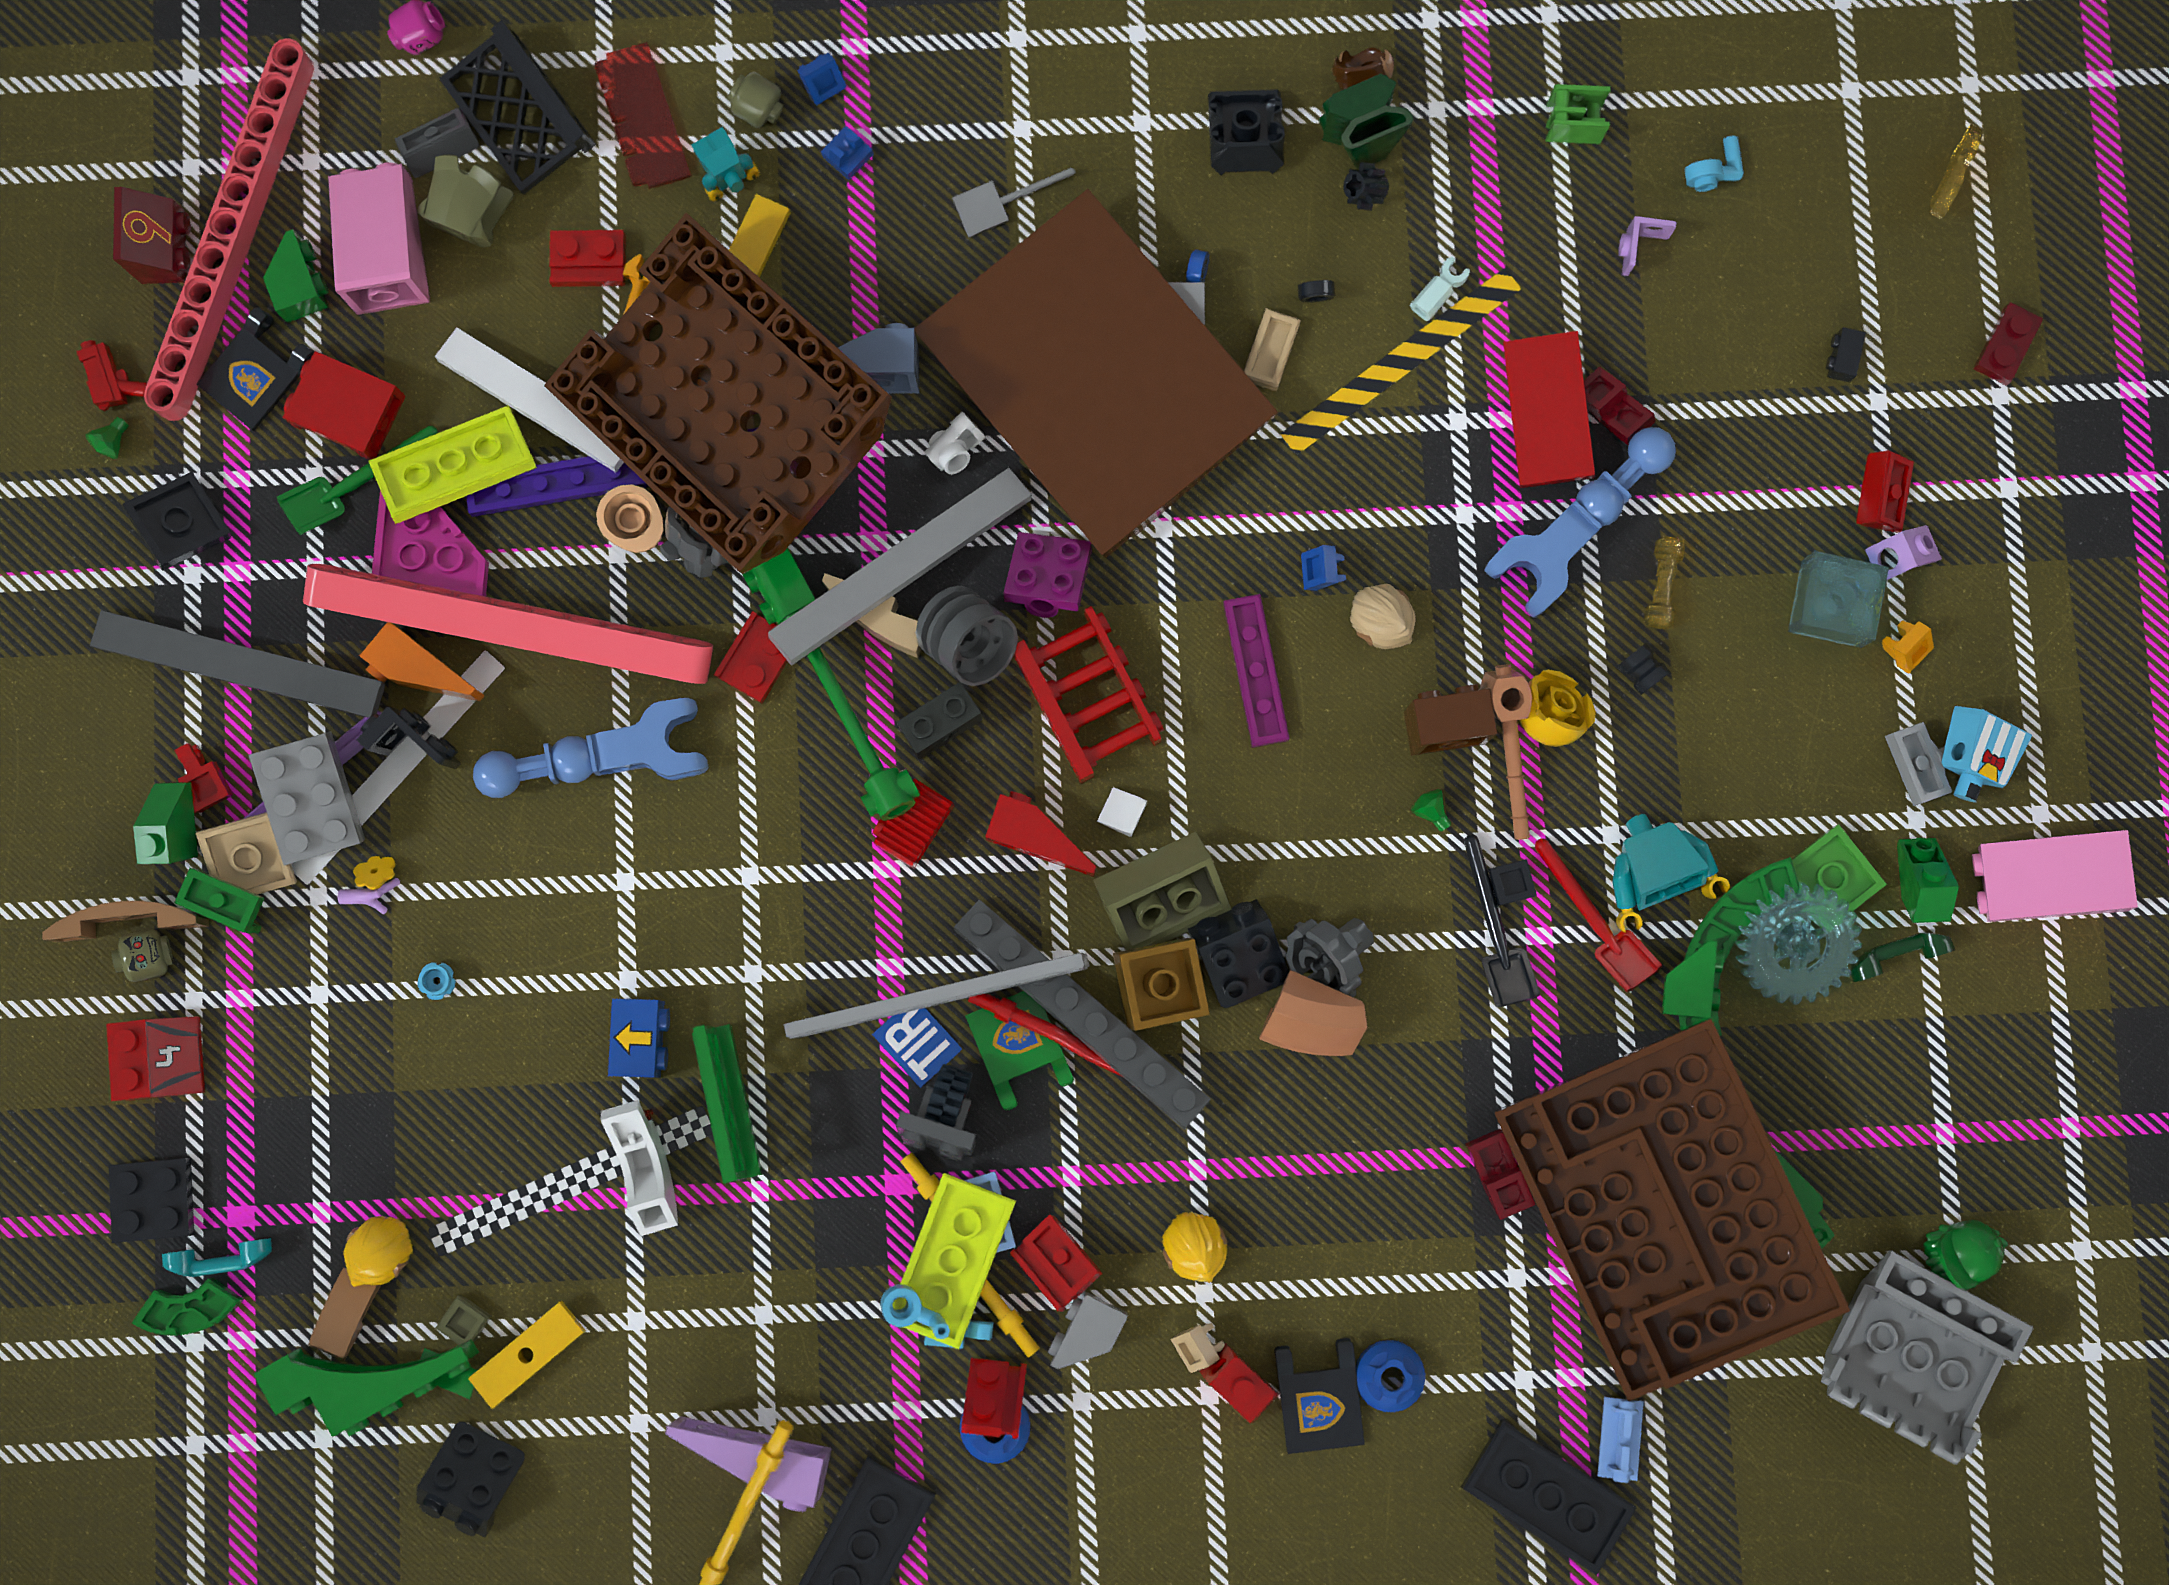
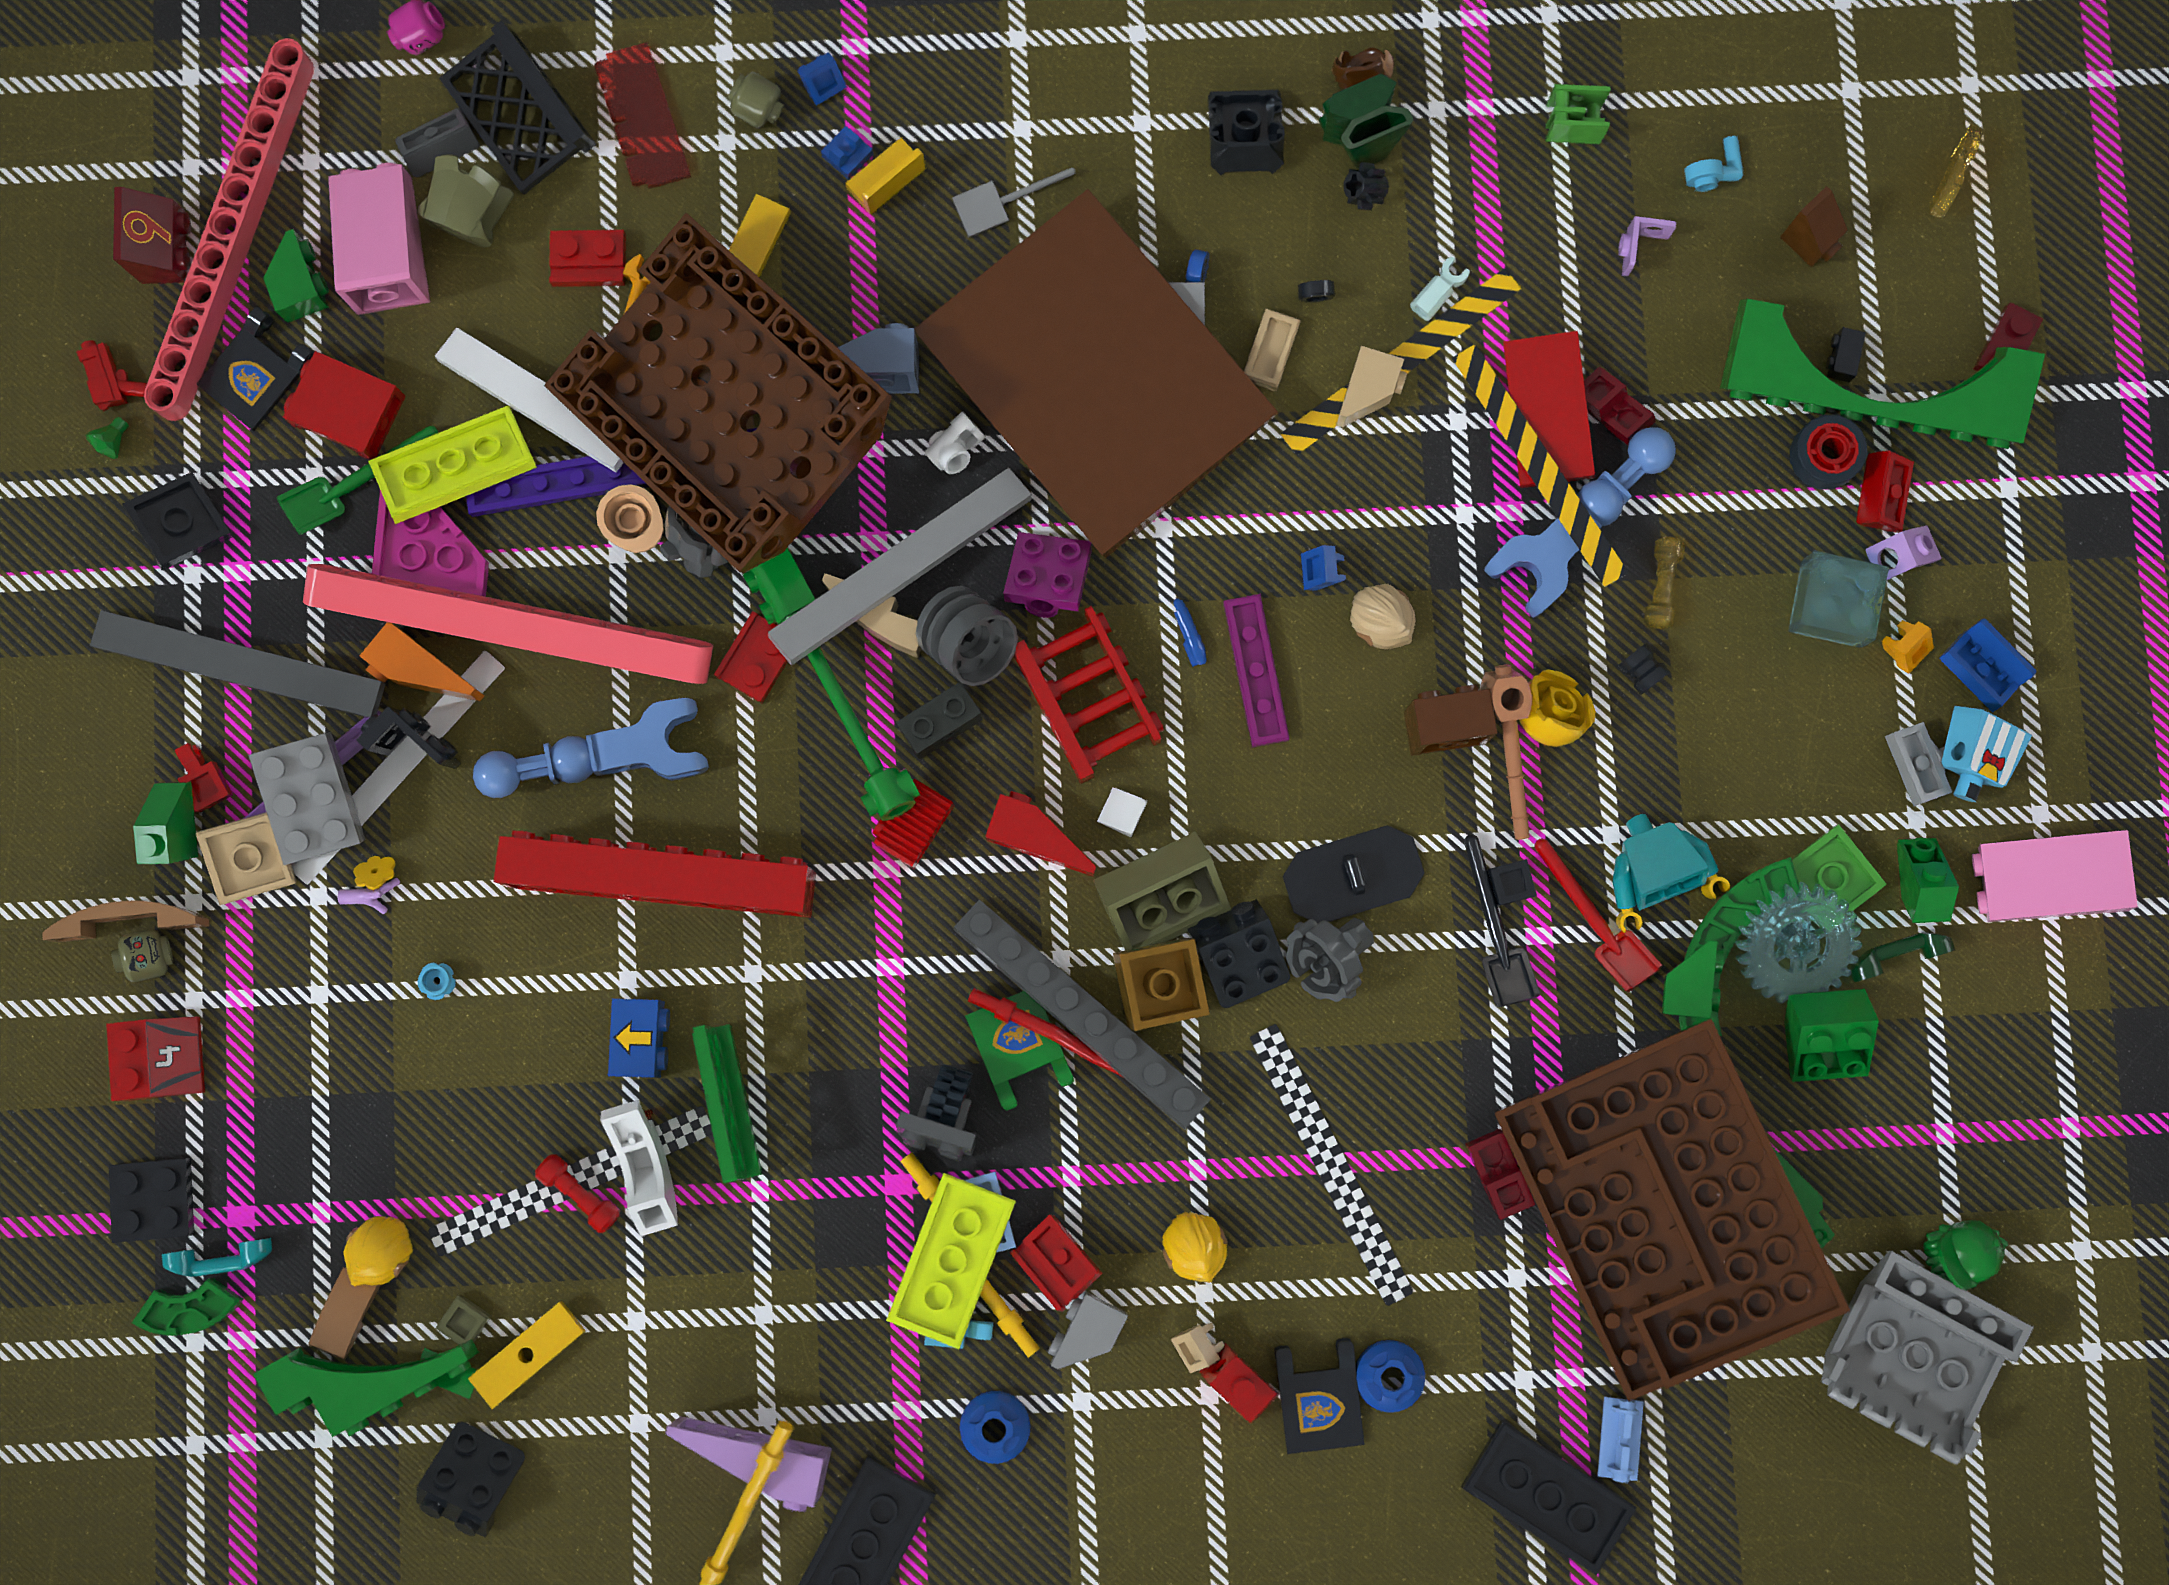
(220, 901): green panel -> none
(600, 1213): none -> red piece
(655, 876): none -> red brick
(722, 164): teal piece -> none
(886, 175): none -> yellow panel
(912, 1311): medium azure plate -> none
(917, 1044): blue sticker -> none
(937, 996): light grey tile -> none
(993, 1398): red plate -> none
(1193, 644): none -> blue piece
(1314, 1019): nougat slope -> none
(1331, 1165): none -> sticker
(1353, 874): none -> black shield
(1371, 384): none -> tan slope
(1431, 807): green rock -> none
(1540, 466): none -> sticker
(1816, 229): none -> reddish brown slope
(1830, 1034): none -> green slope
(1842, 437): none -> wheel
(1987, 405): none -> green arch
(1987, 664): none -> blue bracket

